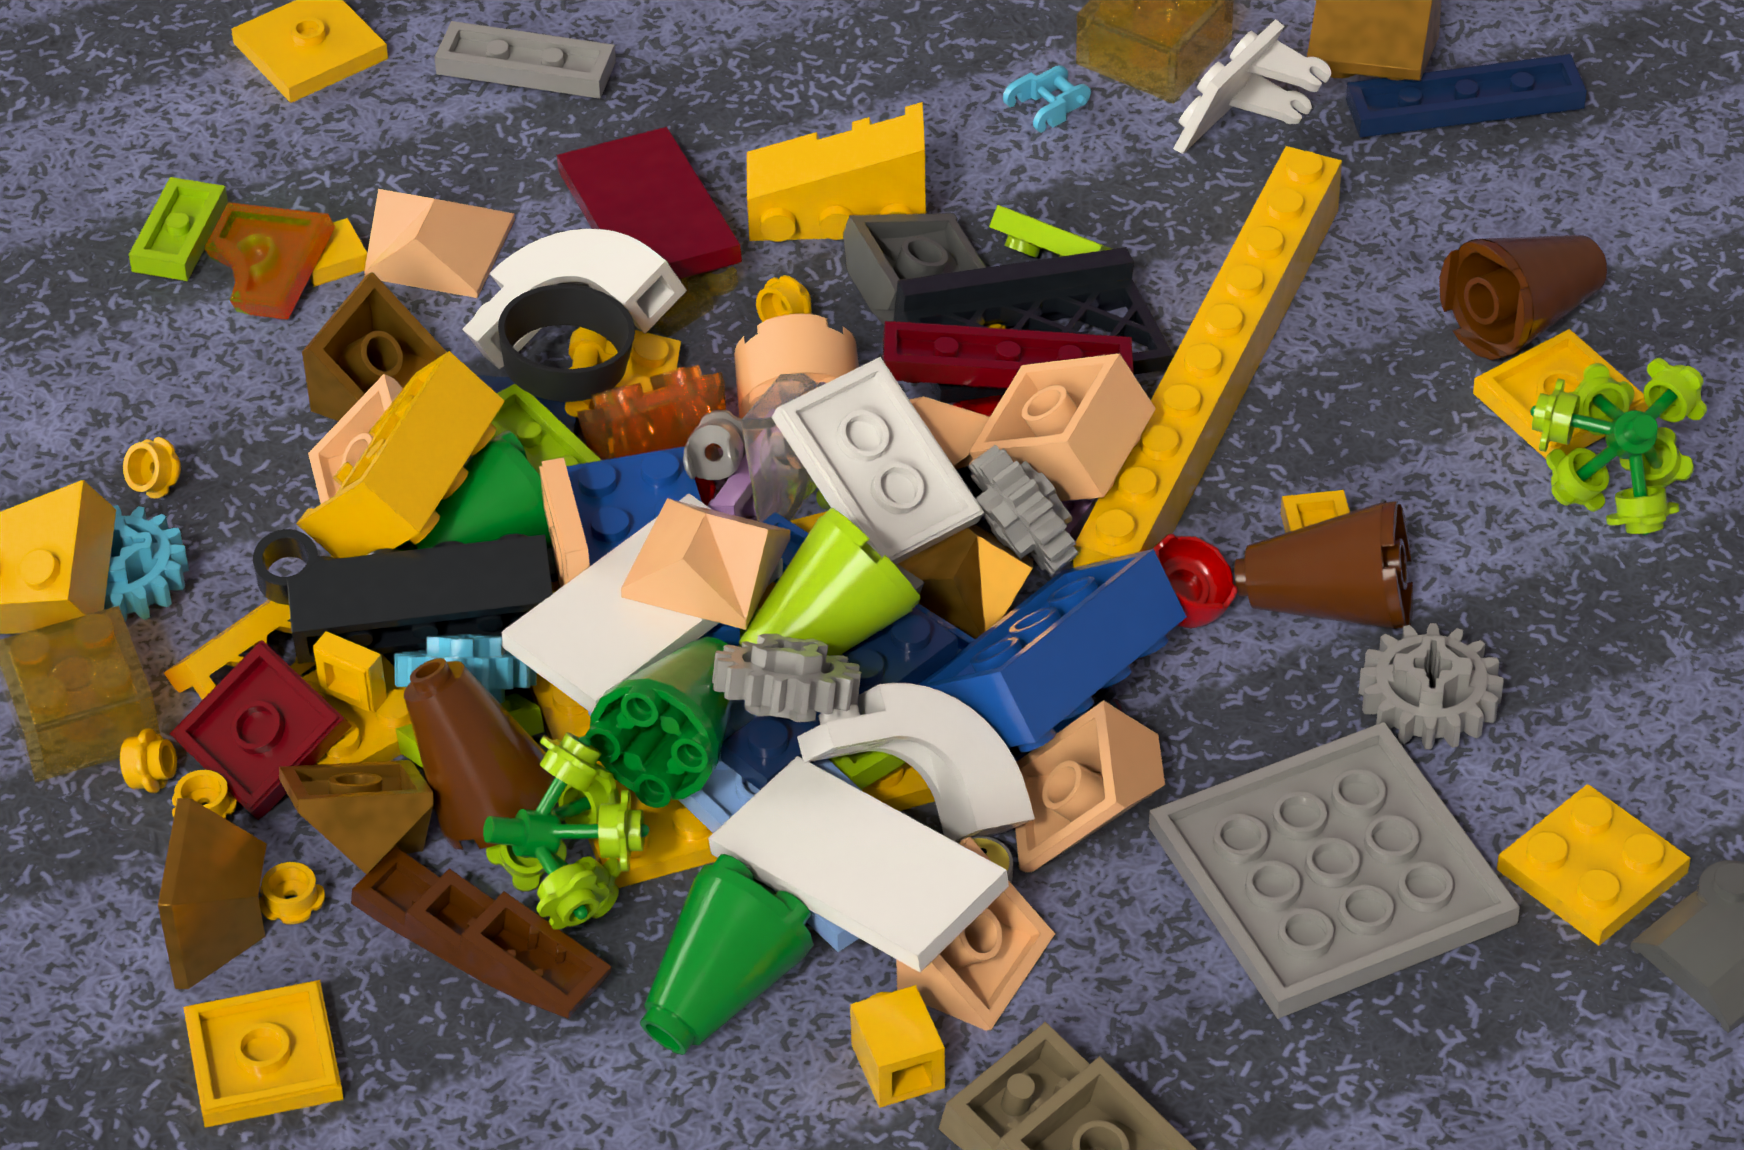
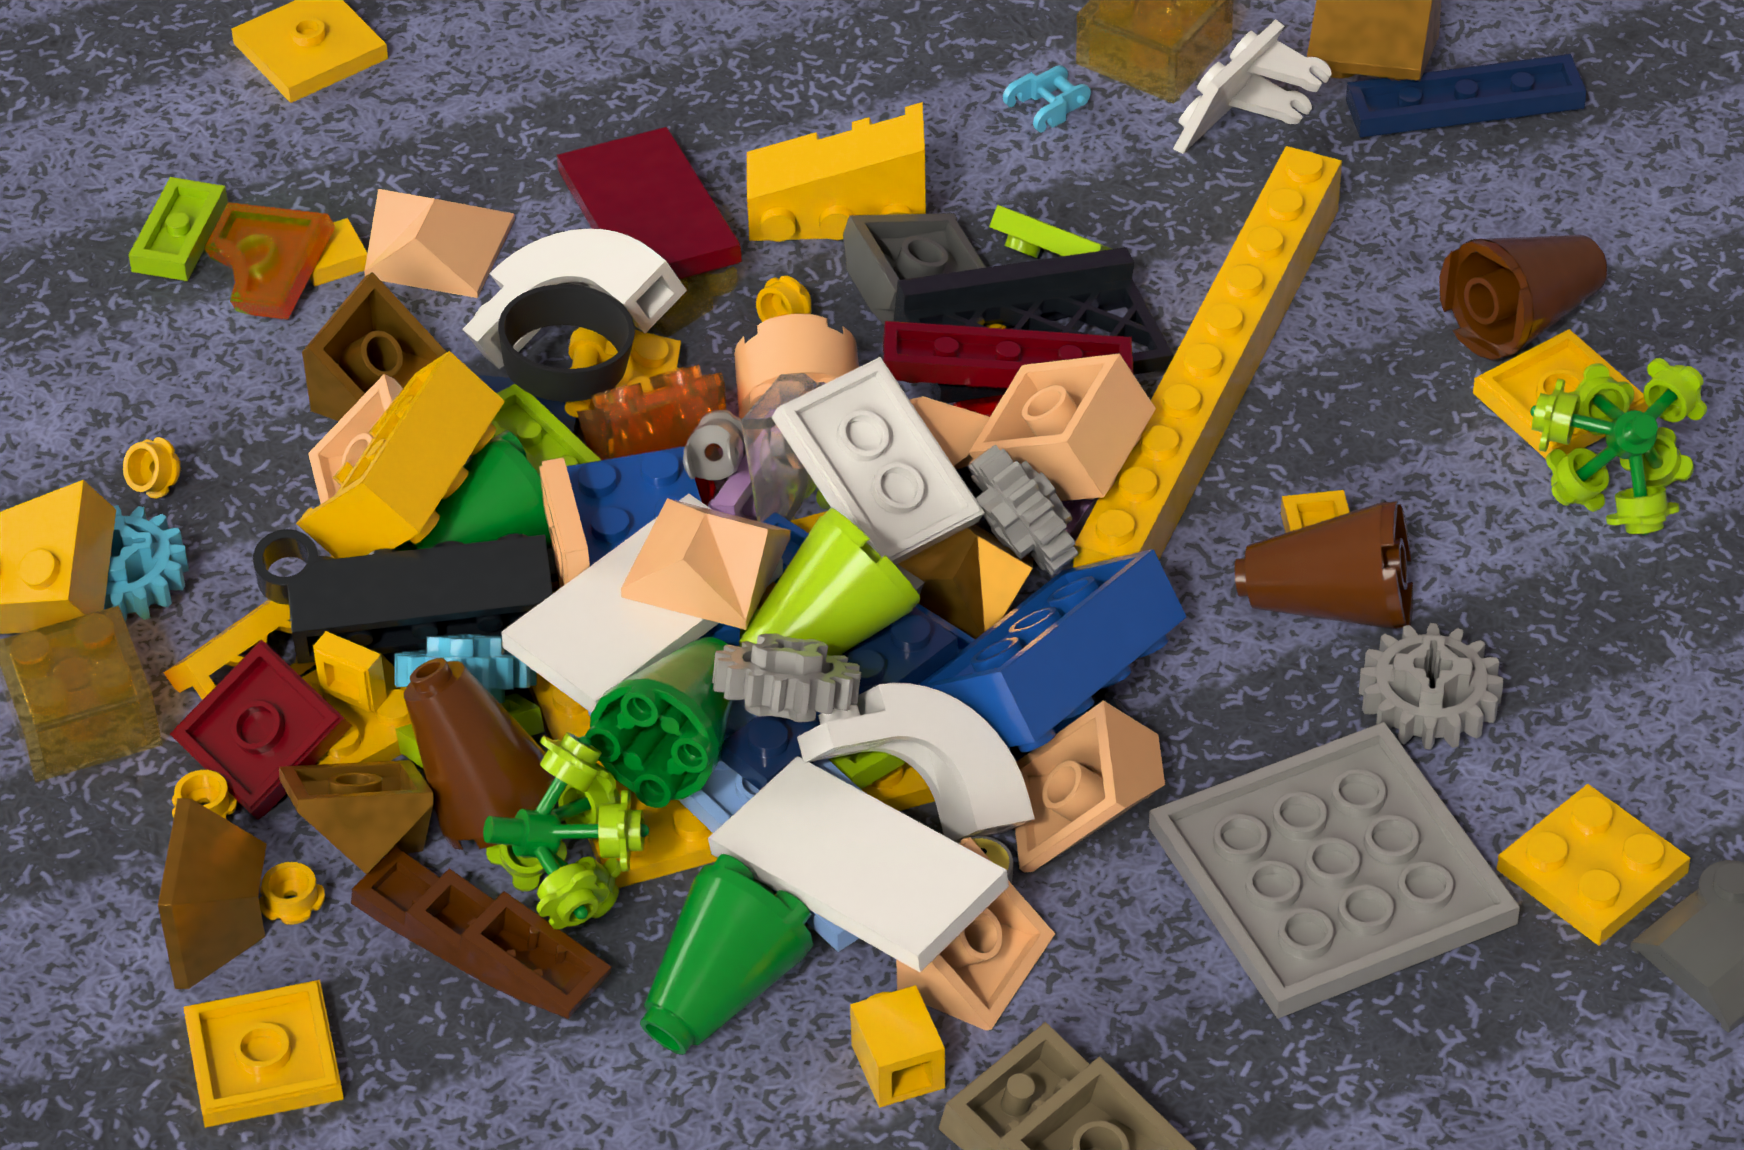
(147, 761): yellow plate -> none
(525, 59): light grey plate -> none
(1198, 578): red hair -> none

